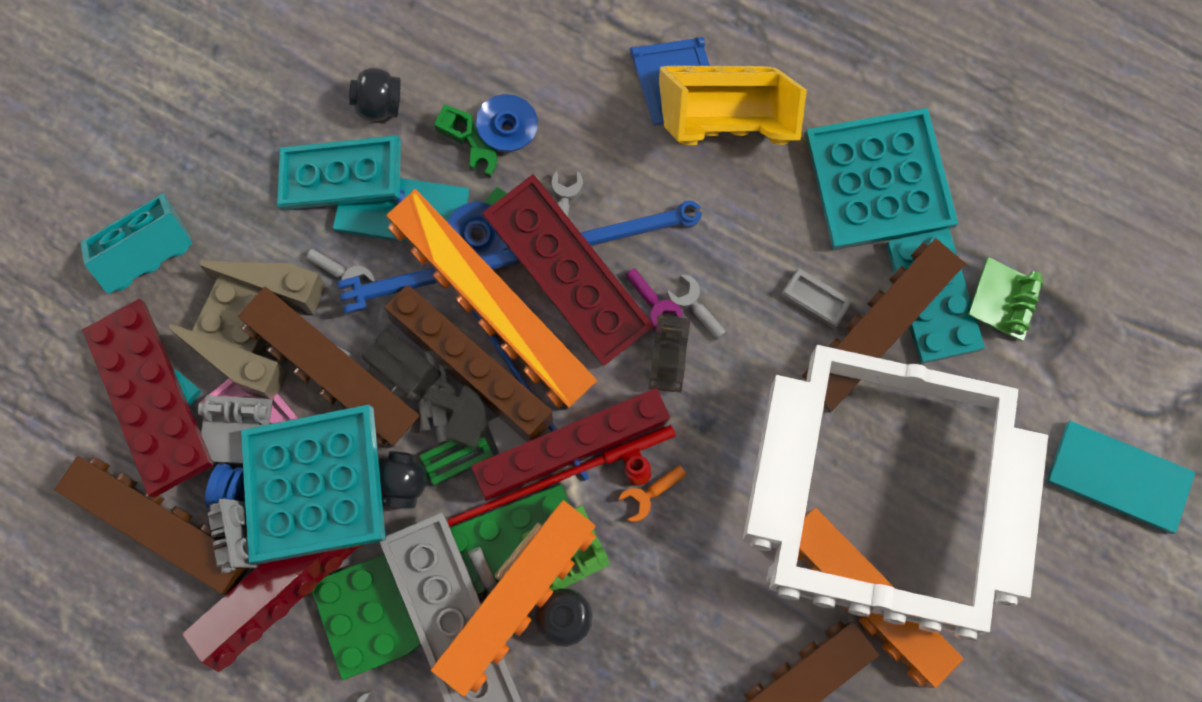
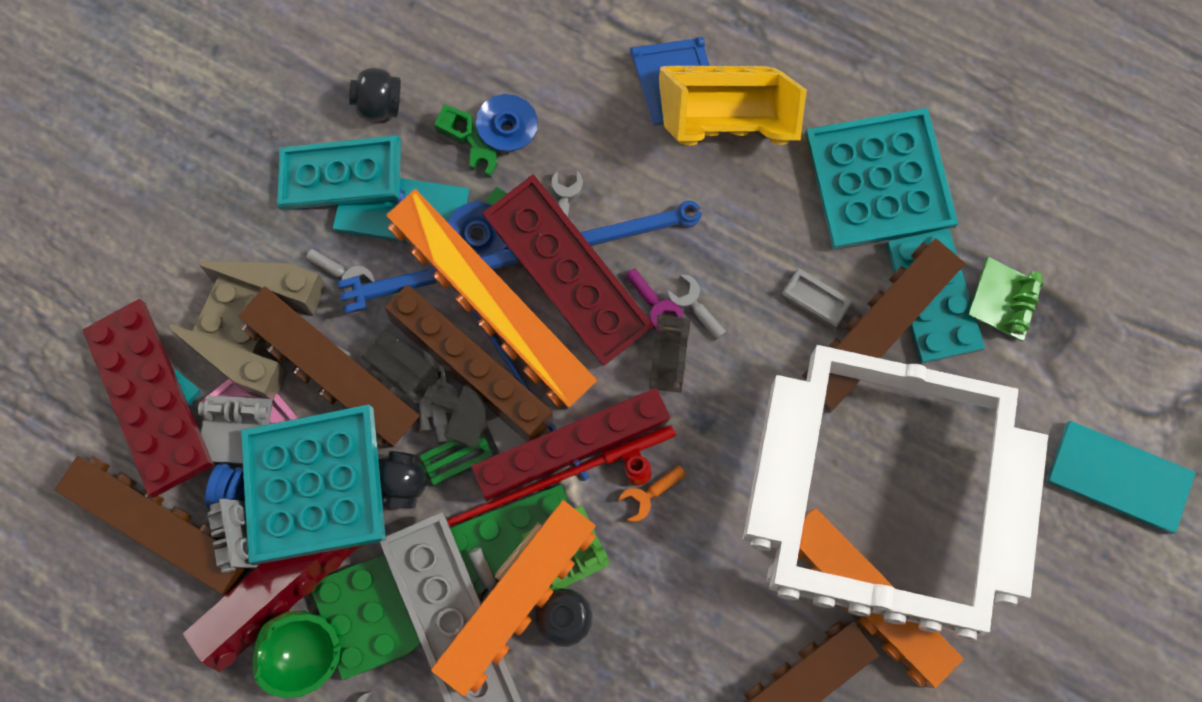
(135, 244): teal slope -> none
(295, 654): none -> green cylinder

